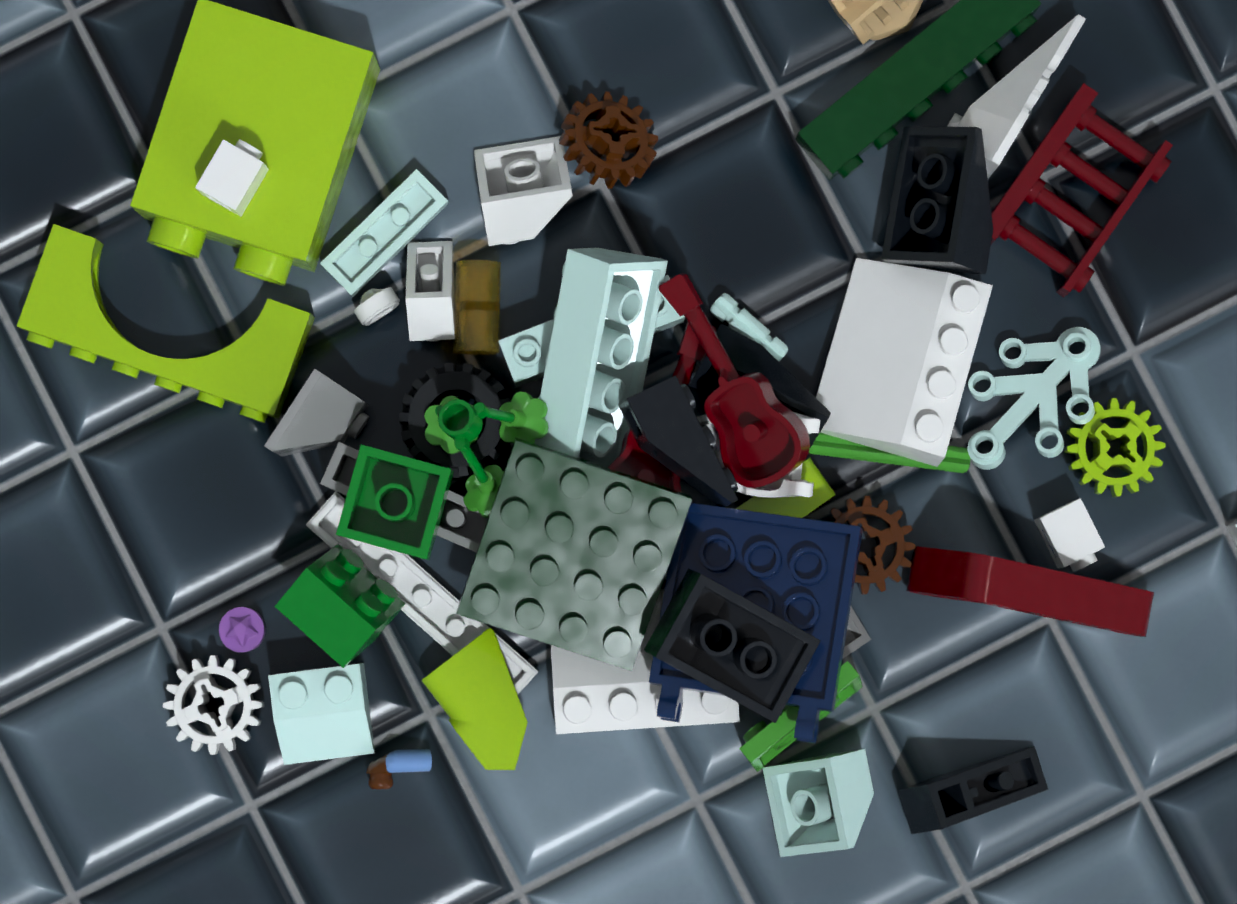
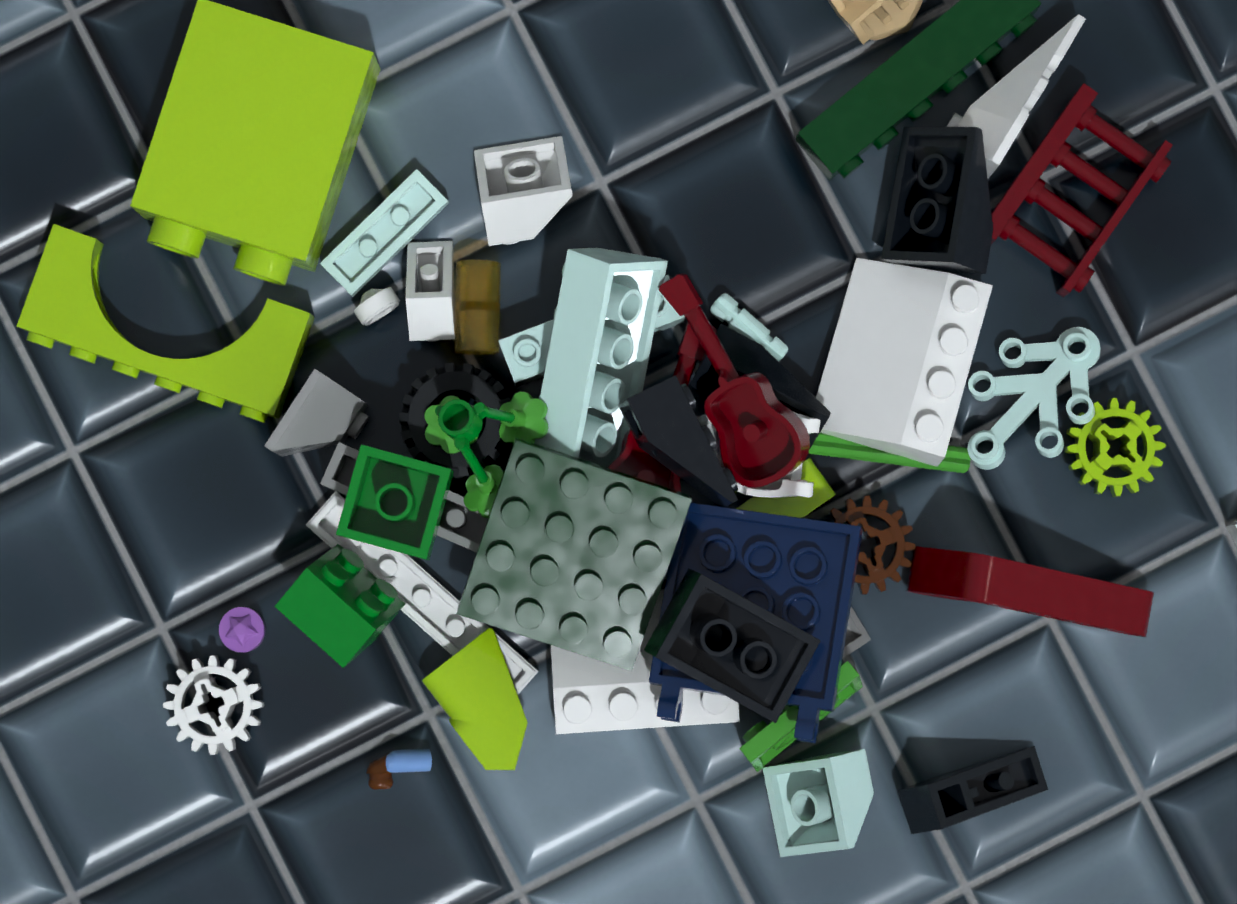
(233, 176): white brick -> none
(322, 713): light aqua slope -> none
(608, 139): reddish brown gear -> none
(1070, 535): white brick -> none

